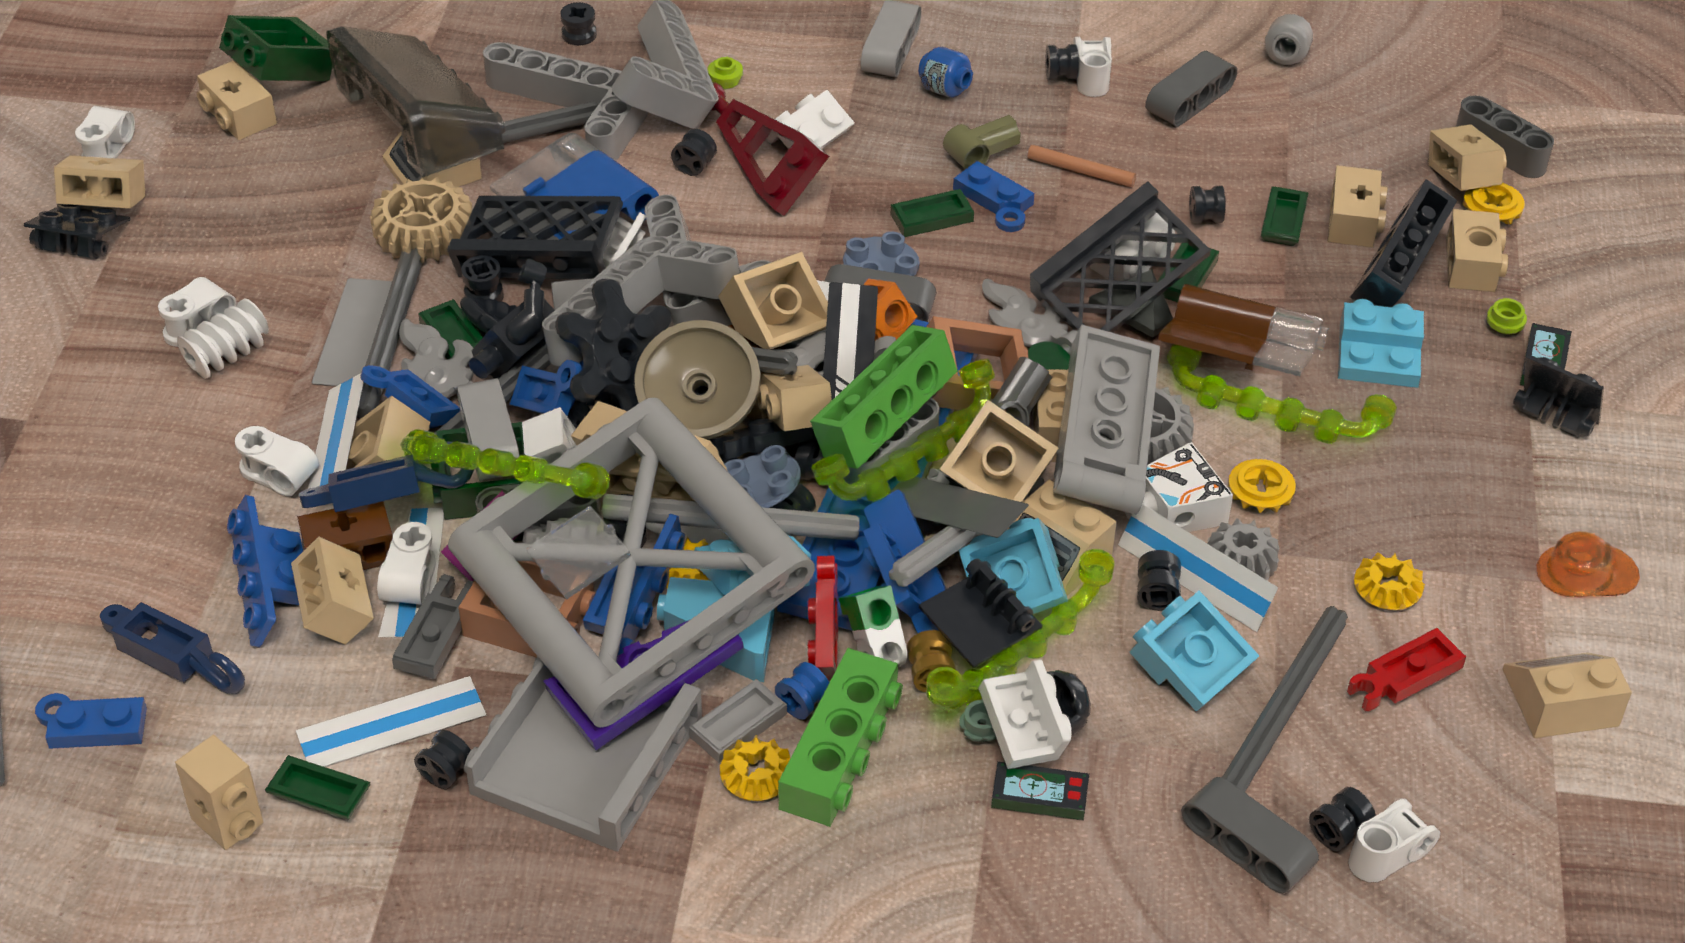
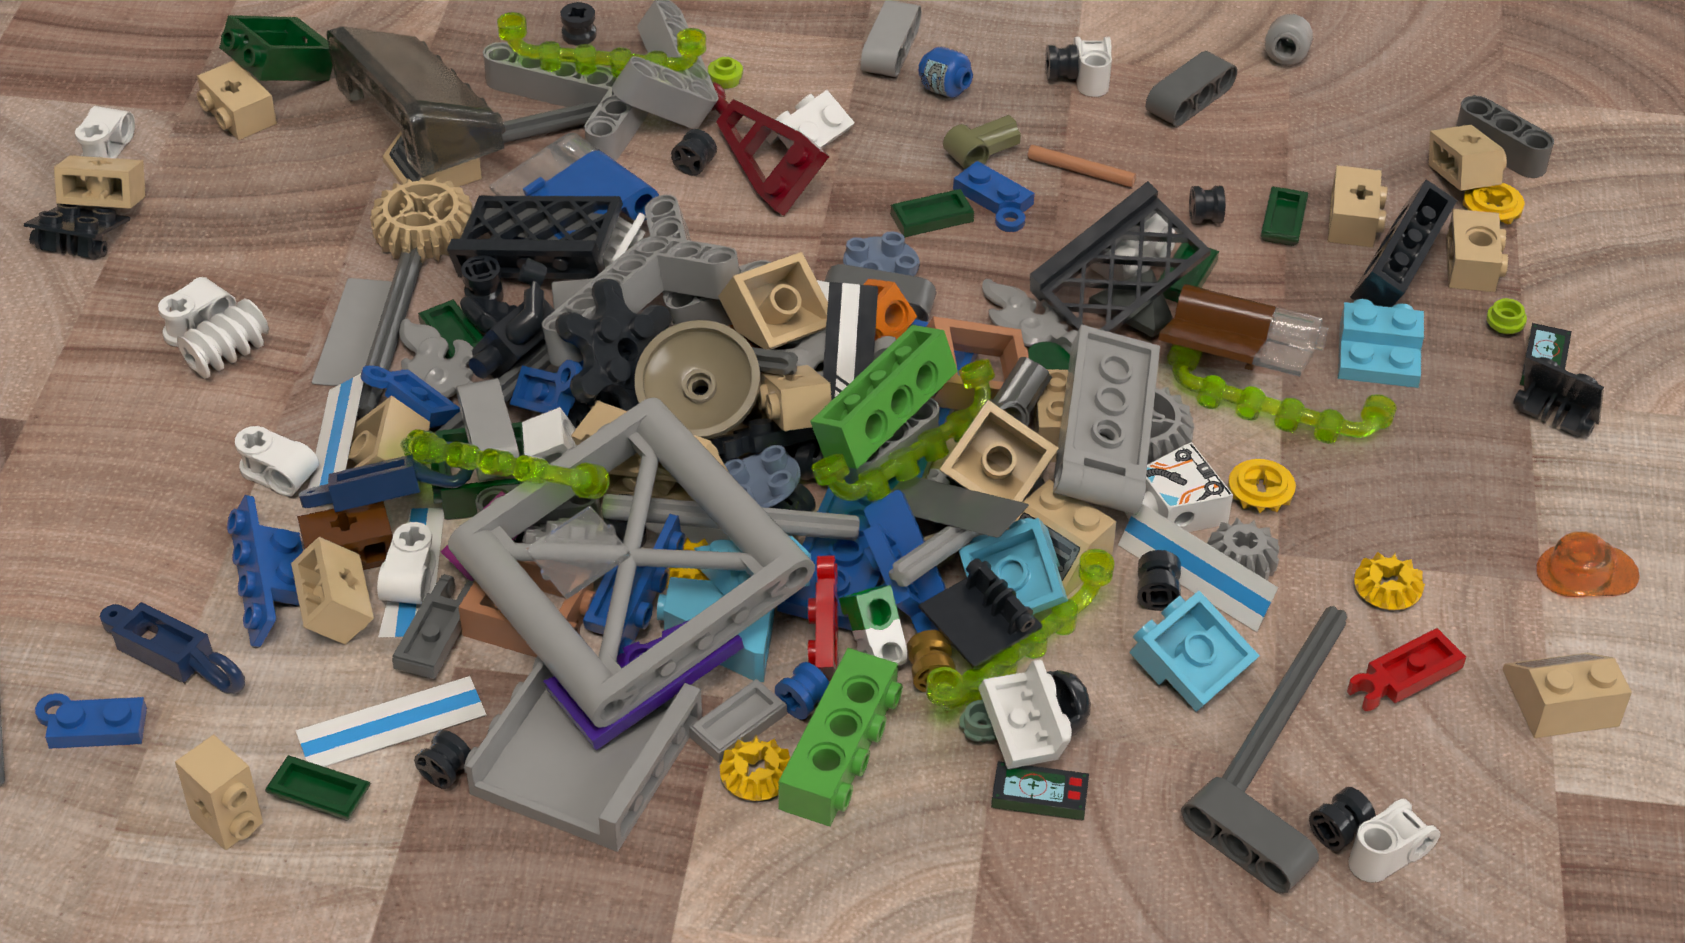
(513, 28): none -> clear neon green bar

